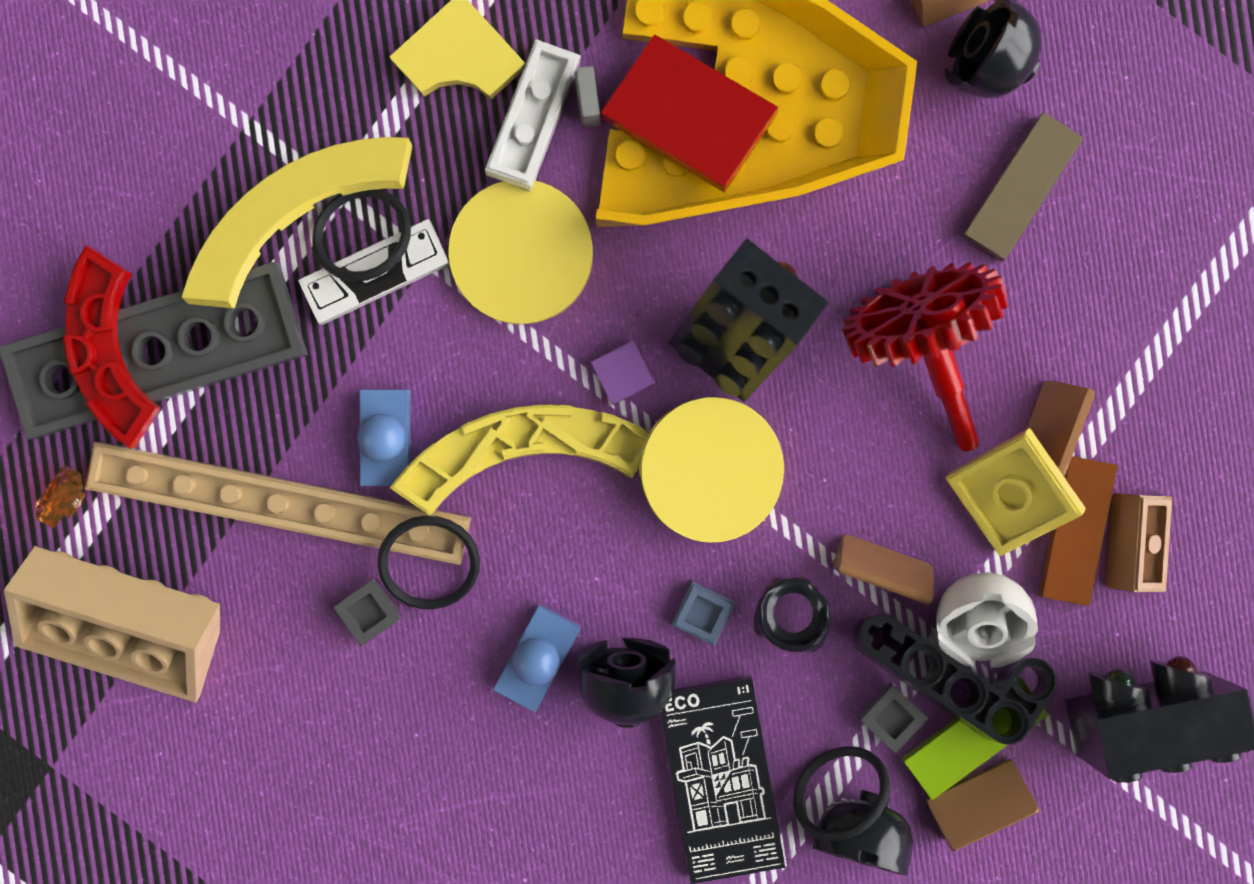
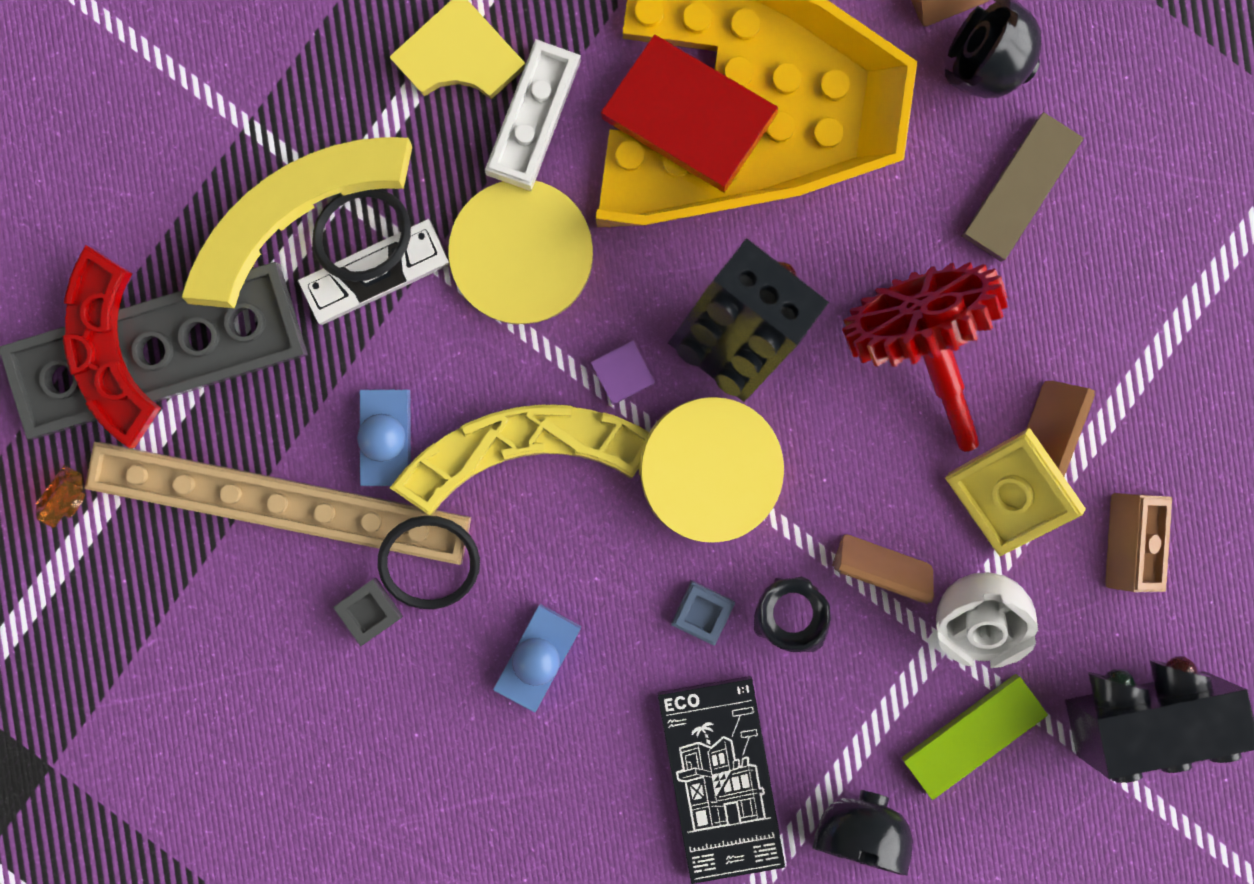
(113, 623): tan slope -> none
(587, 96): light grey tile -> none
(628, 682): black cylinder -> none
(861, 826): black tyre -> none
(892, 717): dark grey plate -> none
(945, 670): black beam -> none
(982, 805): medium nougat slope -> none
(1076, 546): dark orange tile -> none

